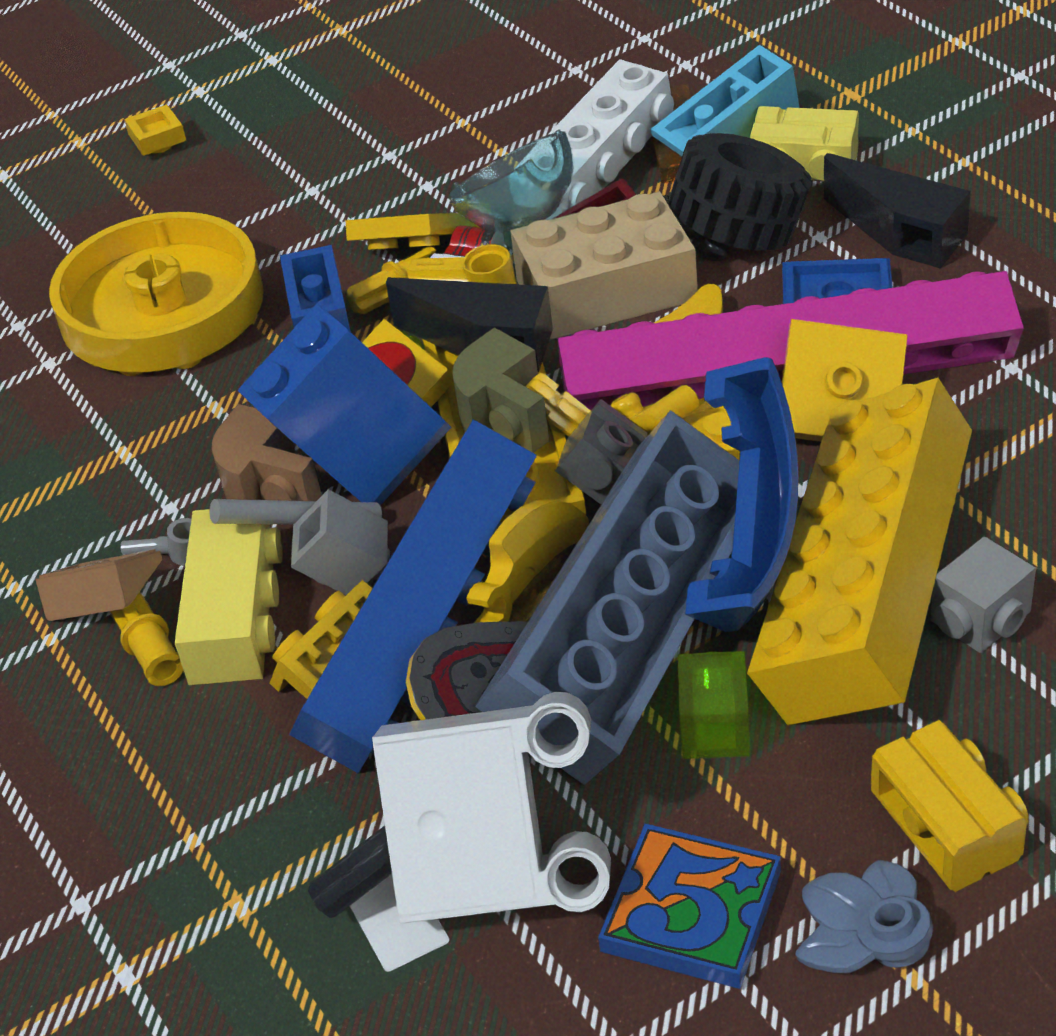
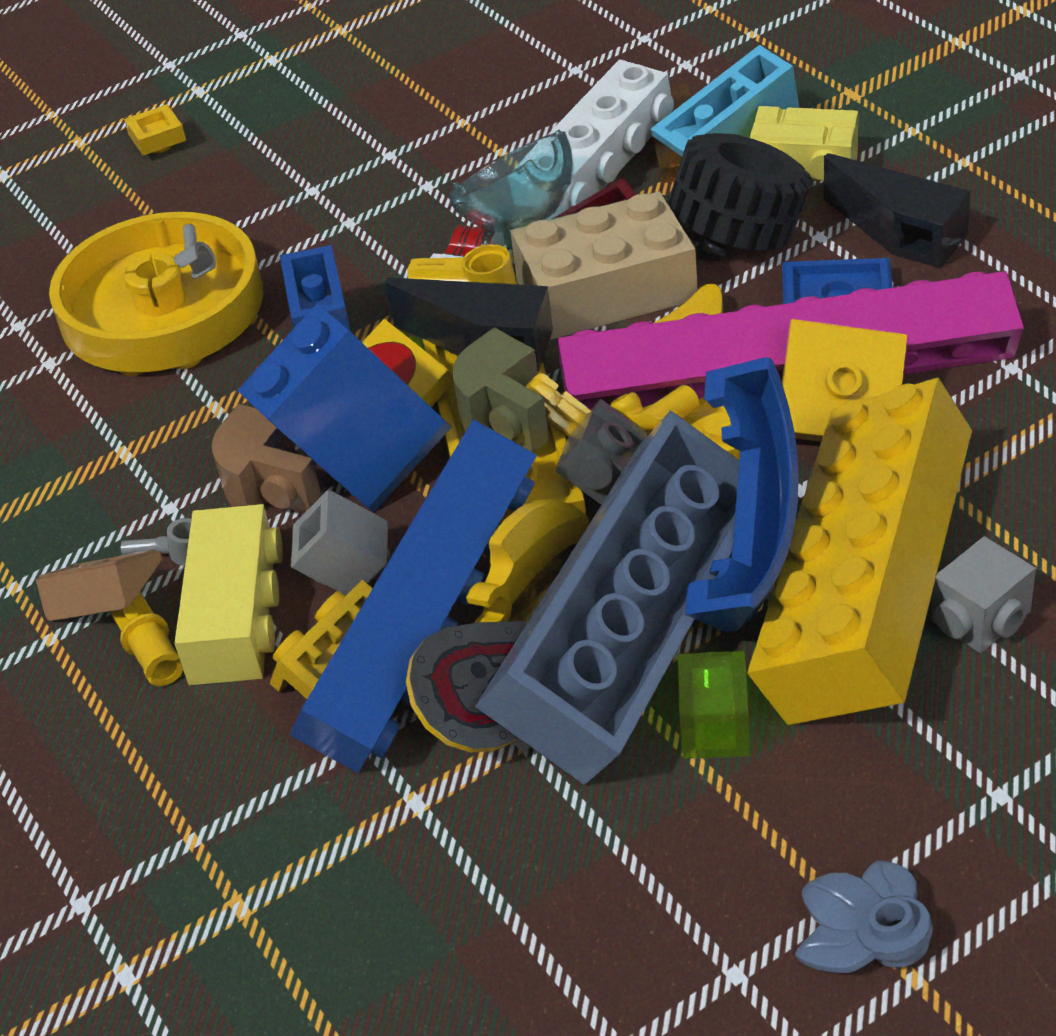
(195, 253): none -> light grey hand
(267, 511): light grey bar -> none
(373, 290): yellow axle -> none
(395, 942): white sticker -> none
(420, 229): yellow wing -> none
(466, 819): white piece -> none
(691, 905): tile -> none
(949, 804): yellow brick -> none

